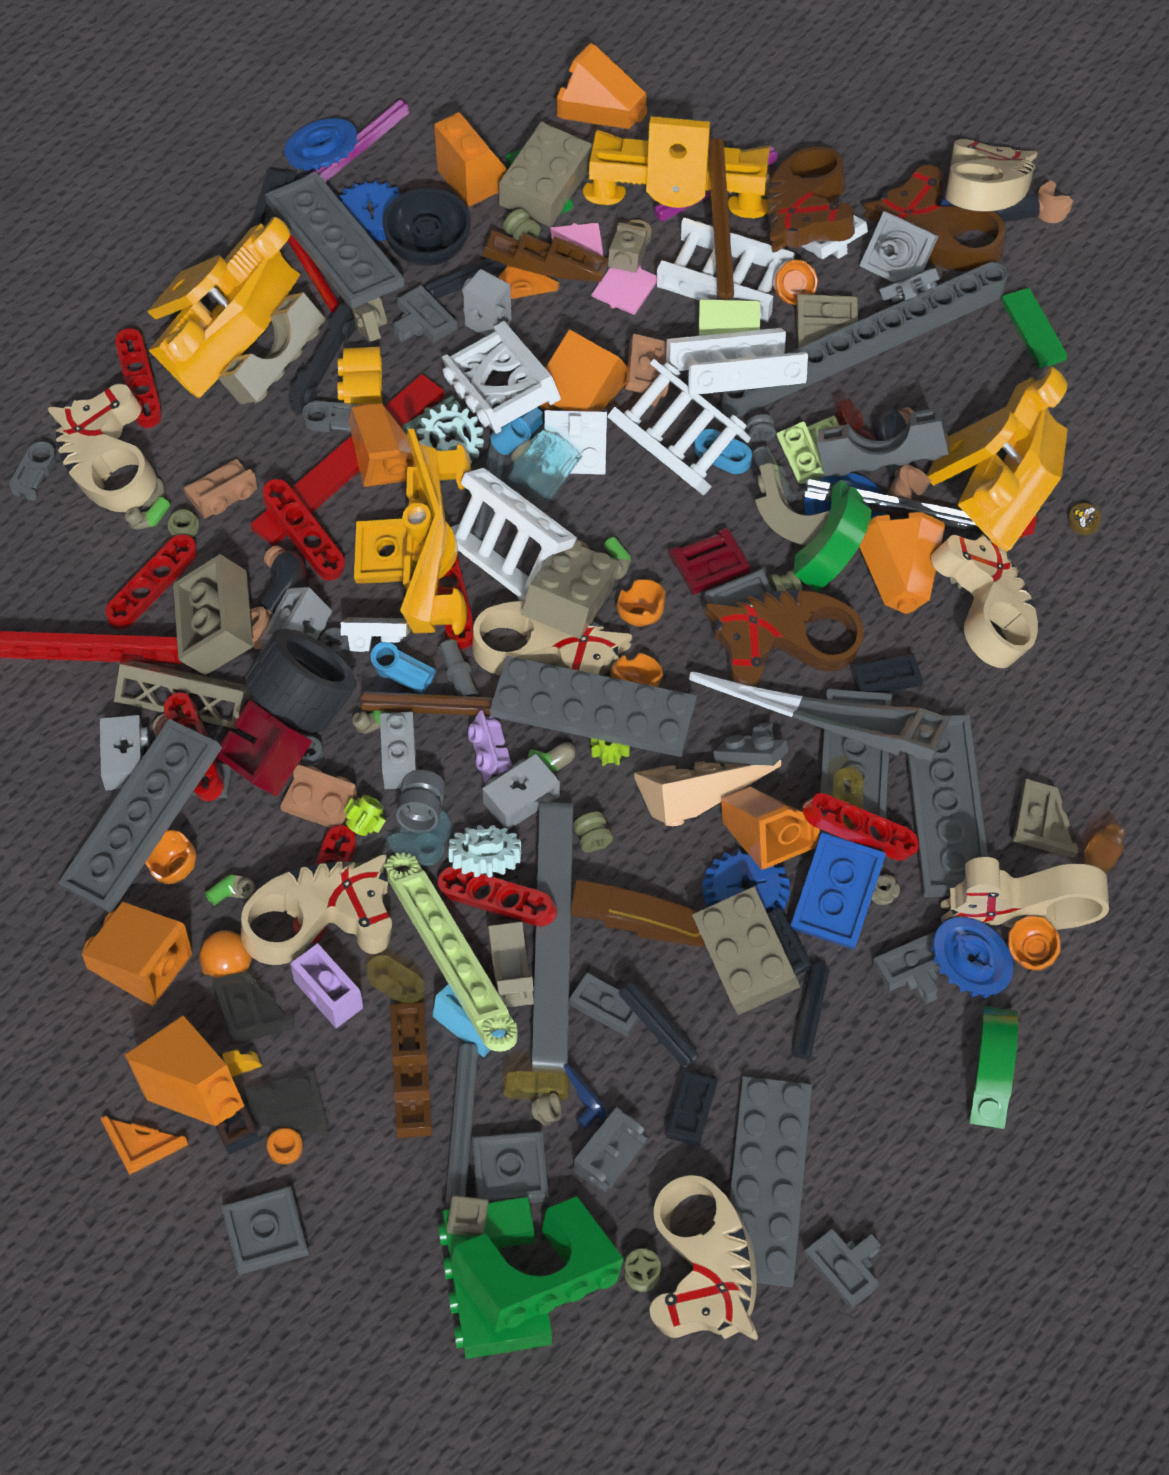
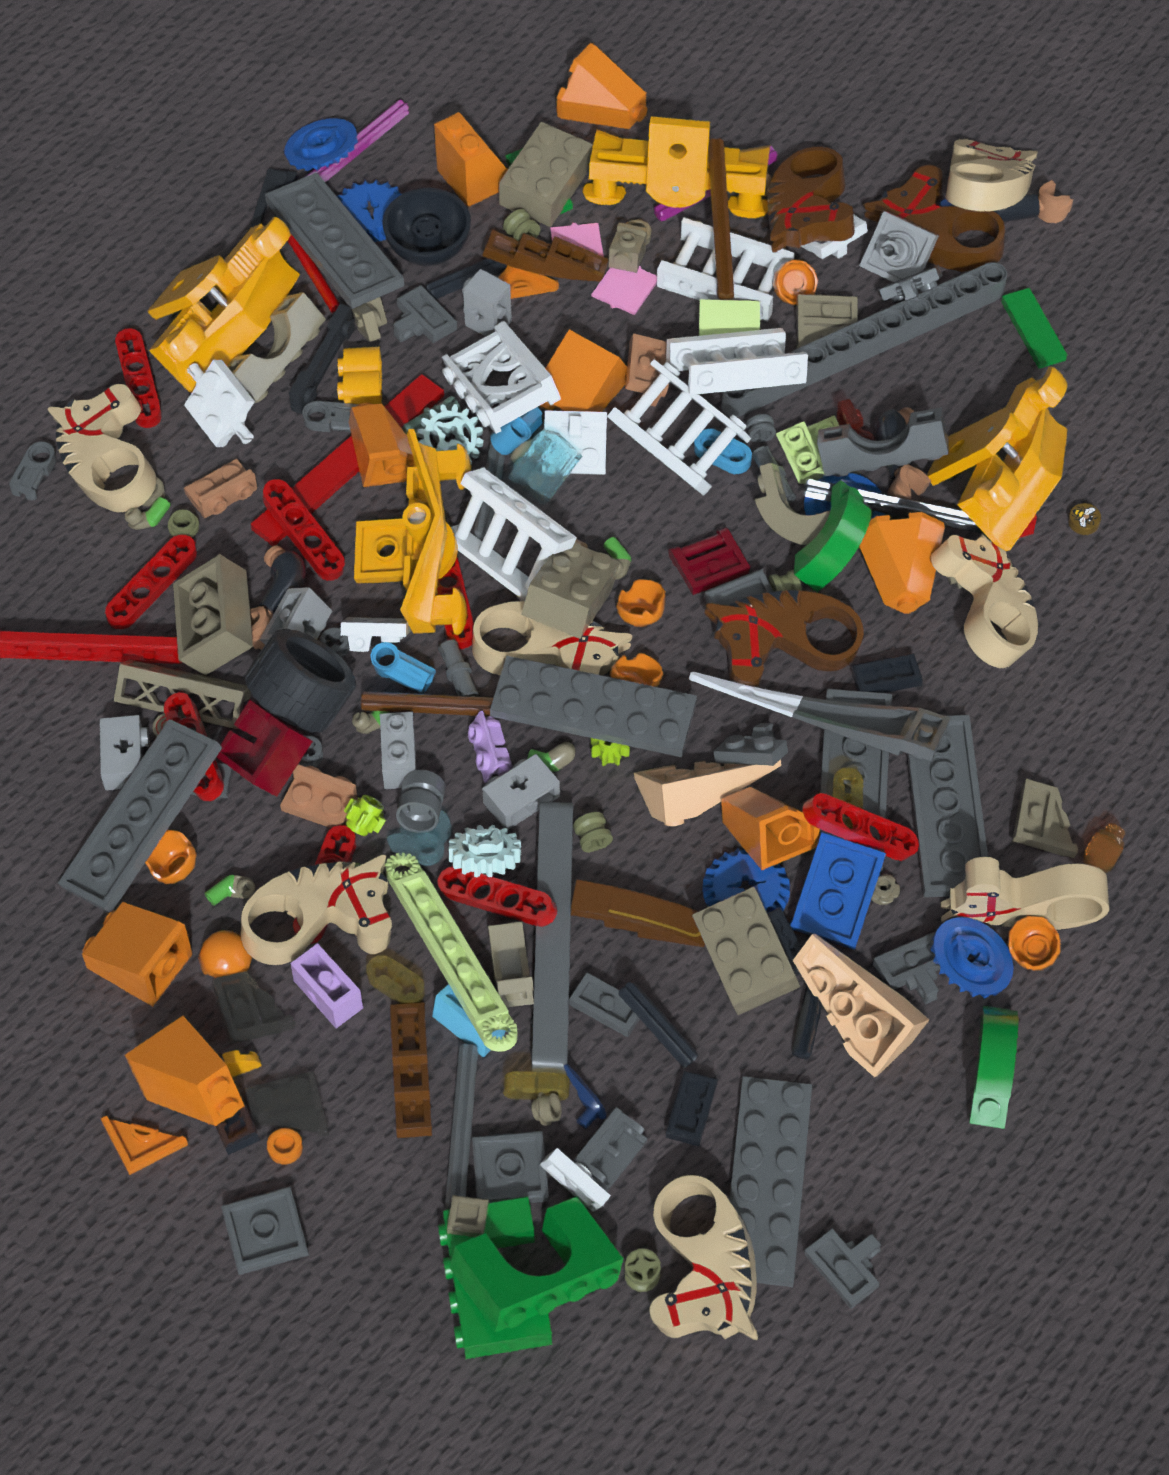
(219, 403): none -> white plate
(575, 1179): none -> white plate
(865, 1010): none -> light nougat wedge

